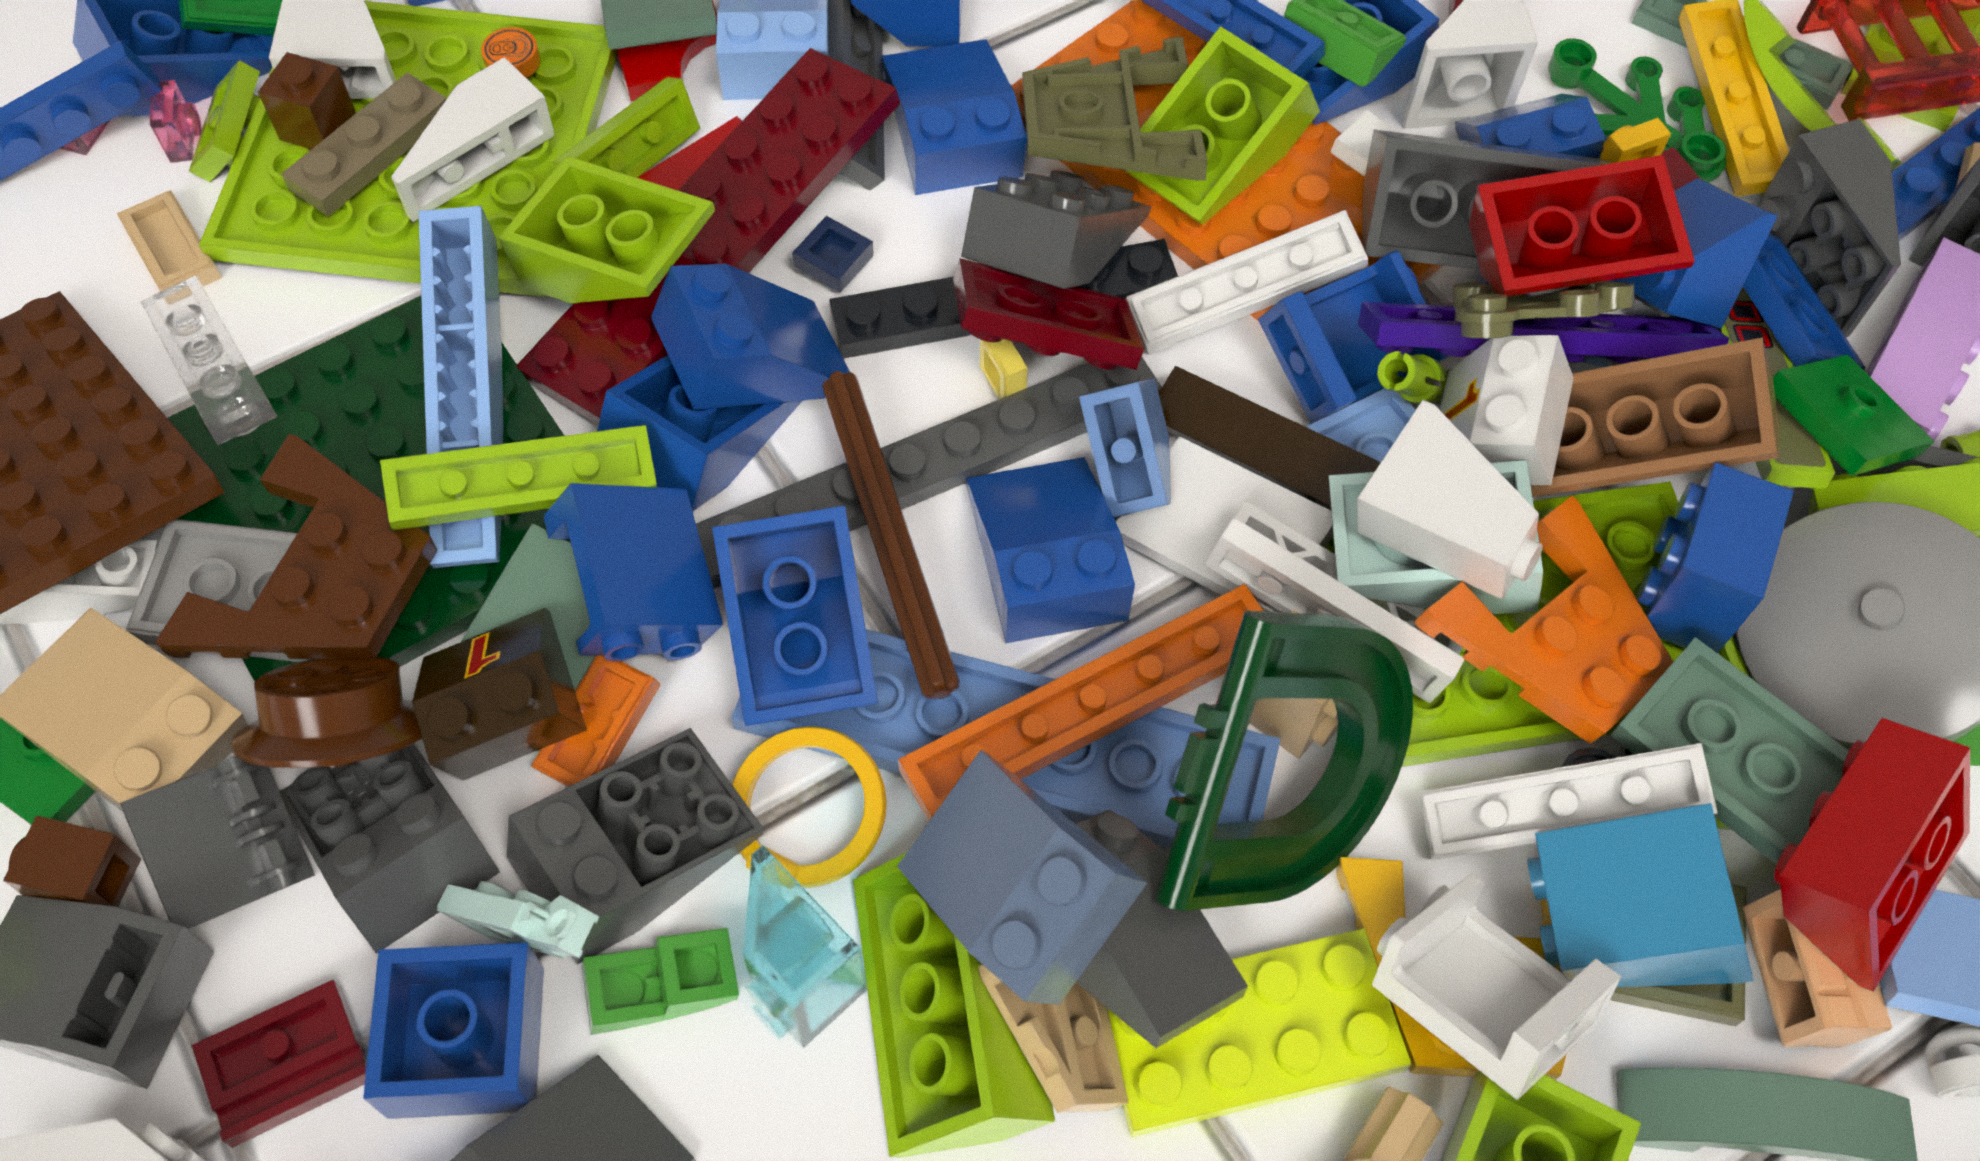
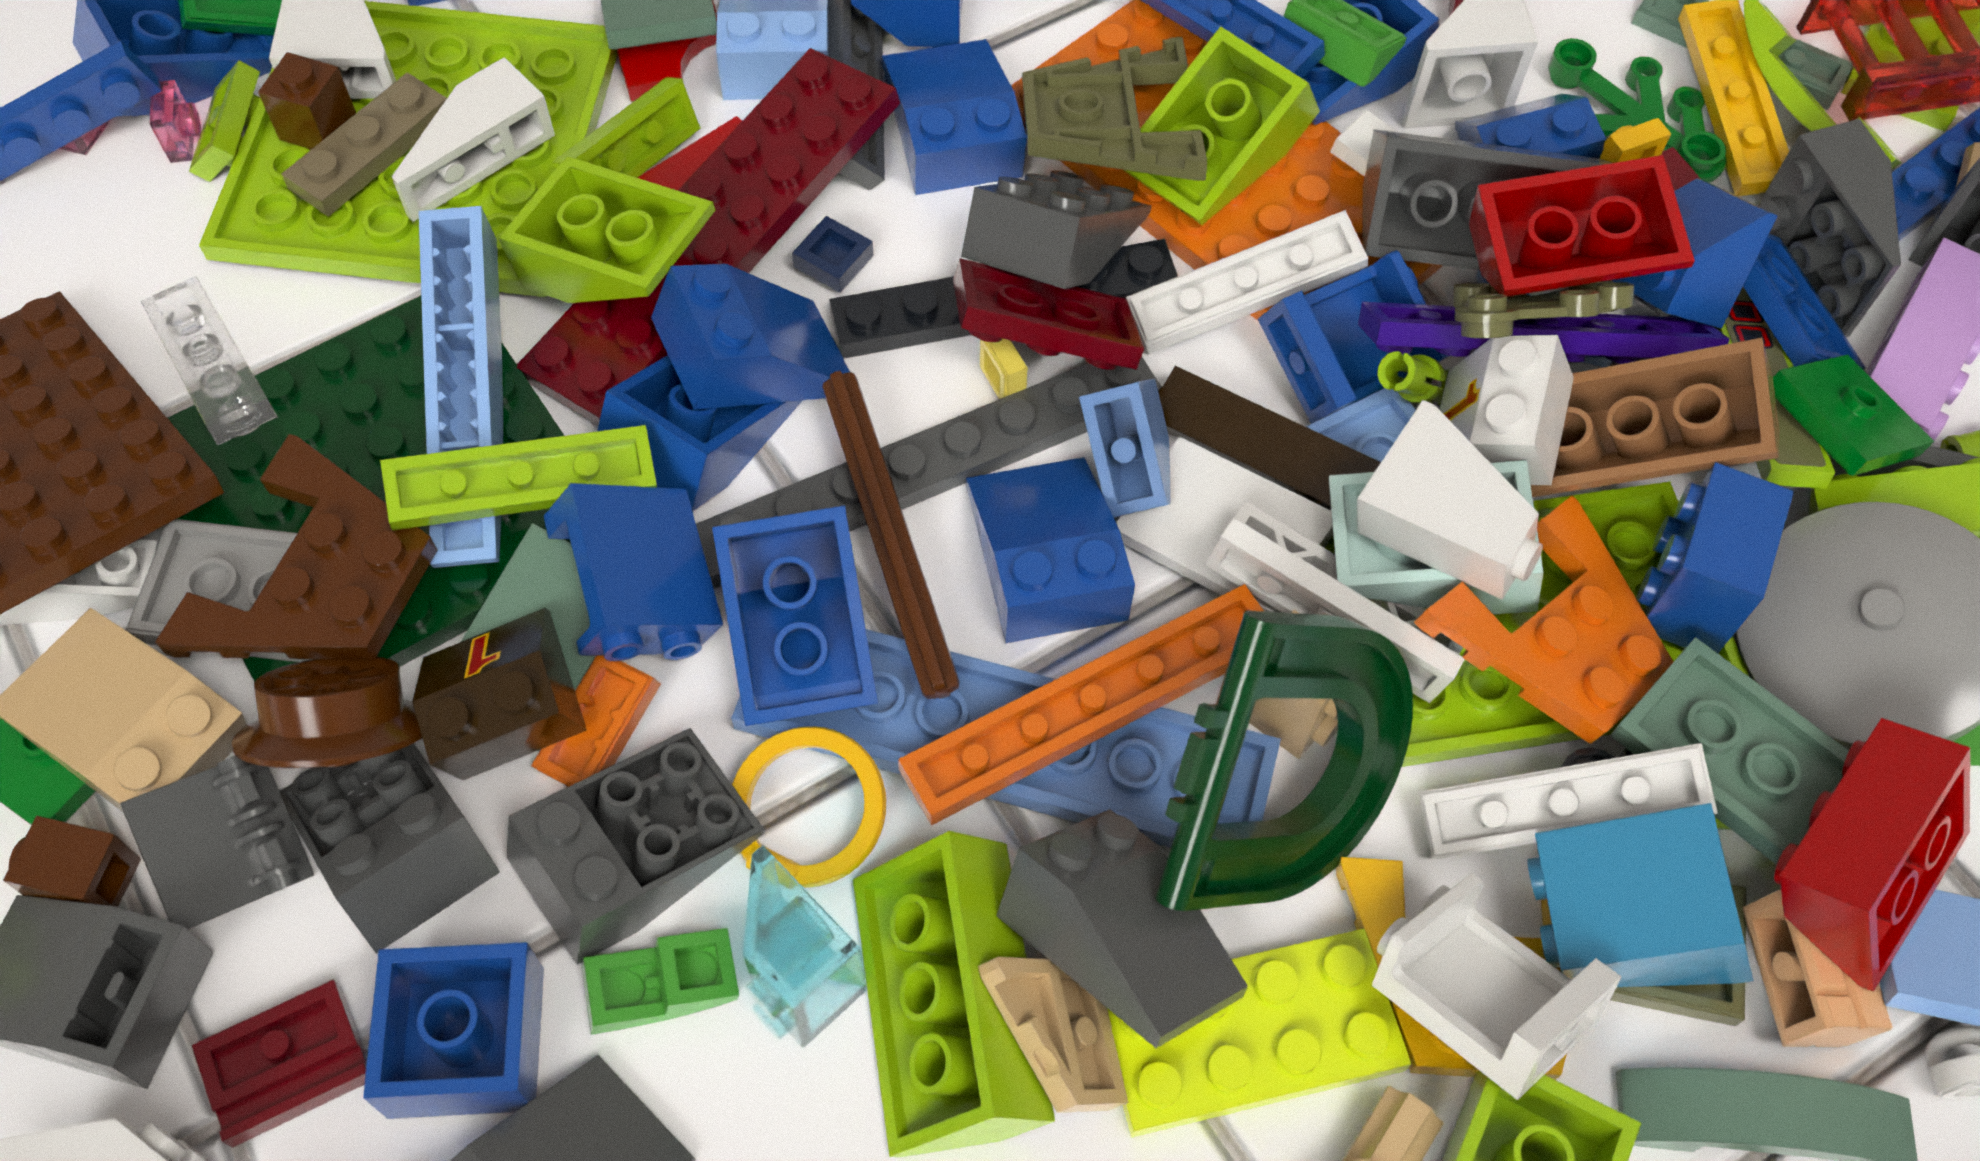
(167, 242): tan tile -> none
(516, 46): orange tile -> none
(547, 926): light aqua hinge -> none
(1019, 882): sand blue slope -> none

